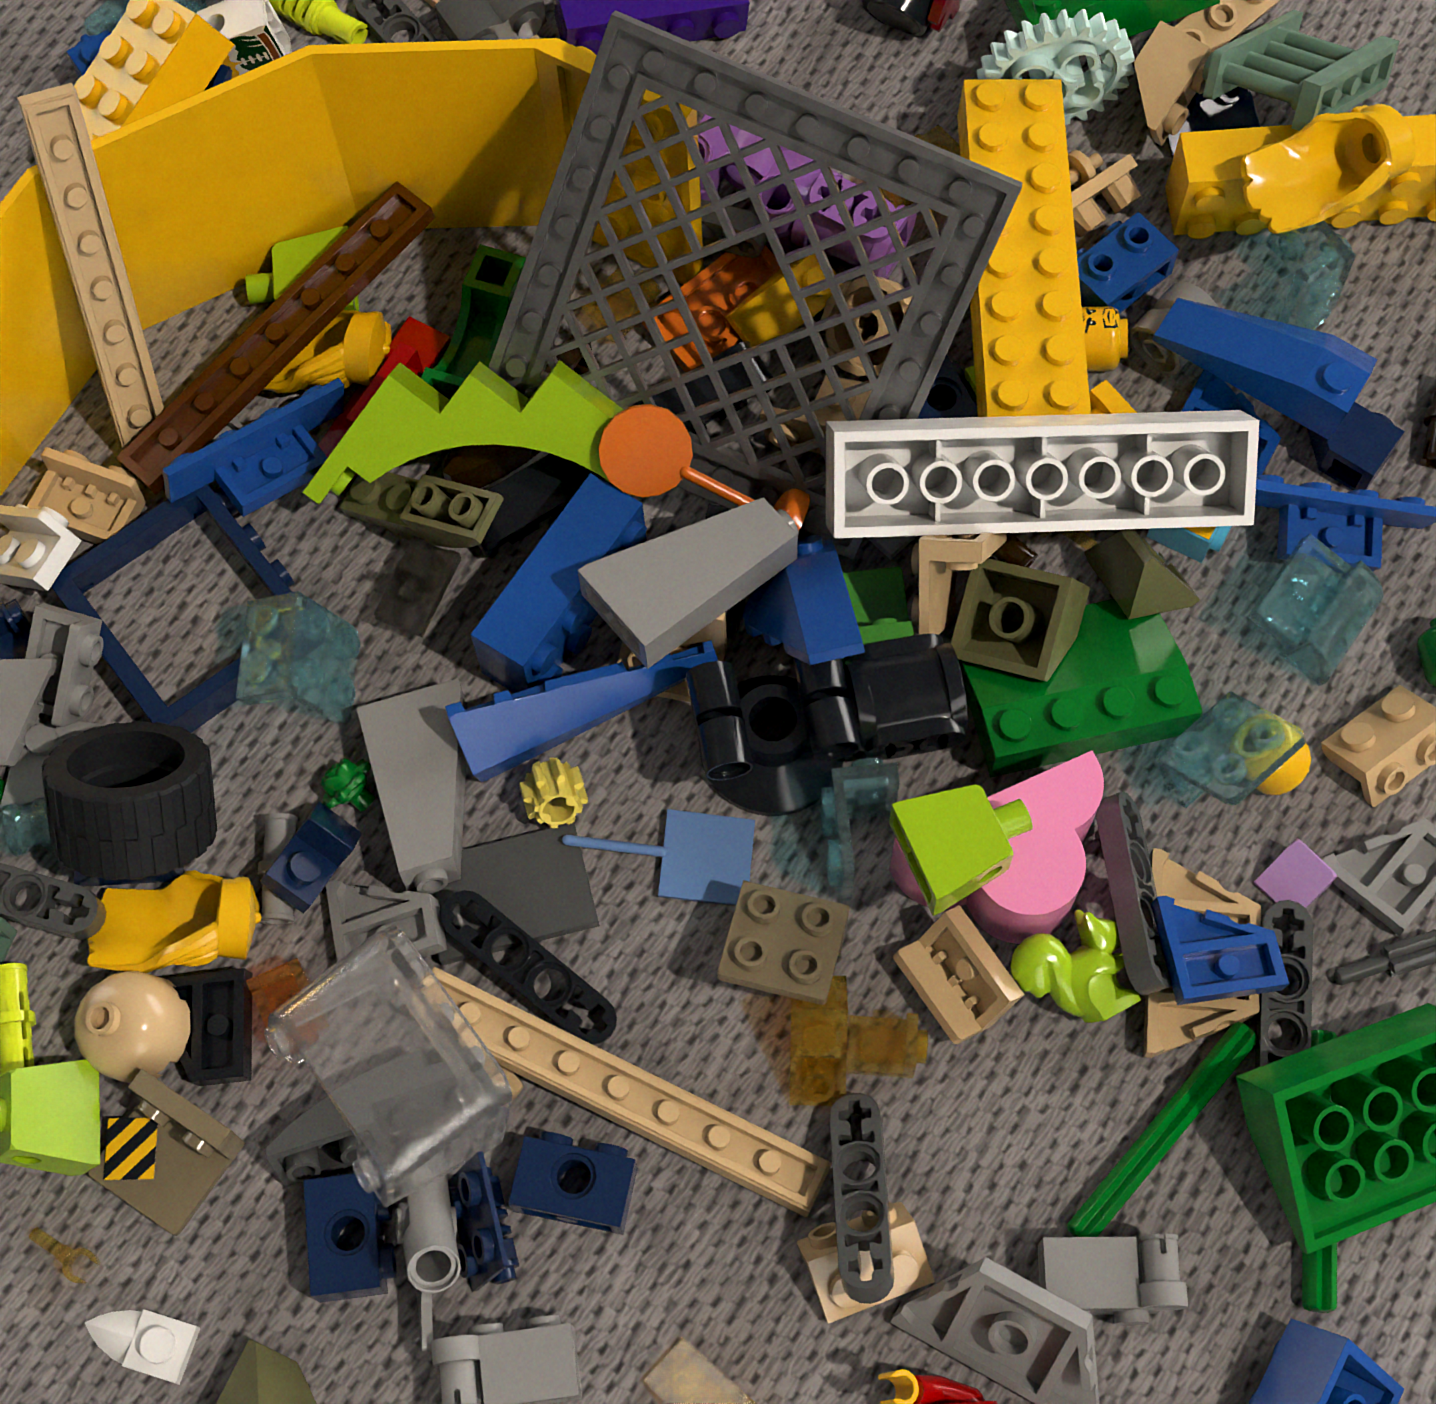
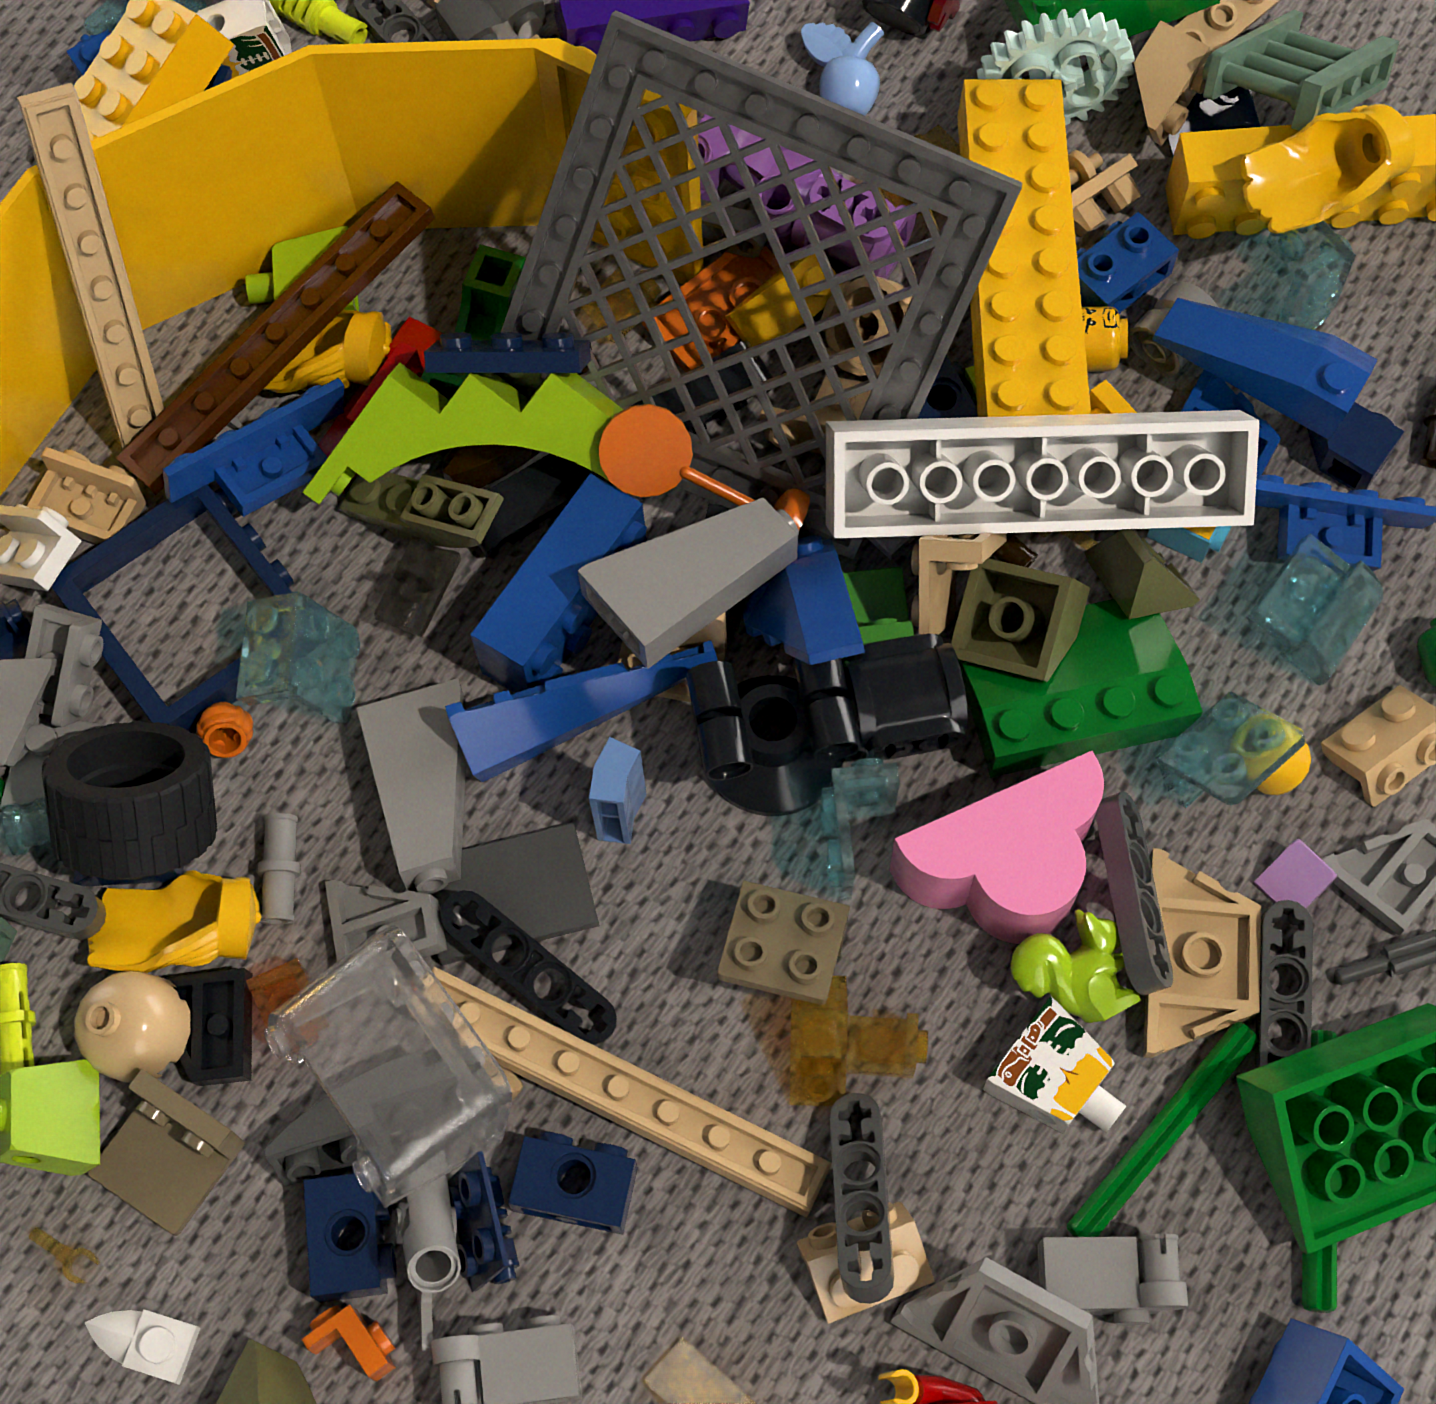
(130, 1149): sticker -> none
(225, 729): none -> orange piece
(311, 857): dark blue slope -> none
(346, 784): green plant -> none
(367, 1342): none -> orange bracket
(507, 354): none -> dark blue plate
(553, 792): light yellow gear -> none
(616, 791): none -> medium blue piece
(701, 855): medium blue piece -> none
(846, 74): none -> light blue piece
(956, 841): lime torso -> none
(958, 976): tan bracket -> none
(1056, 1073): none -> torso
(1215, 956): blue wing -> none

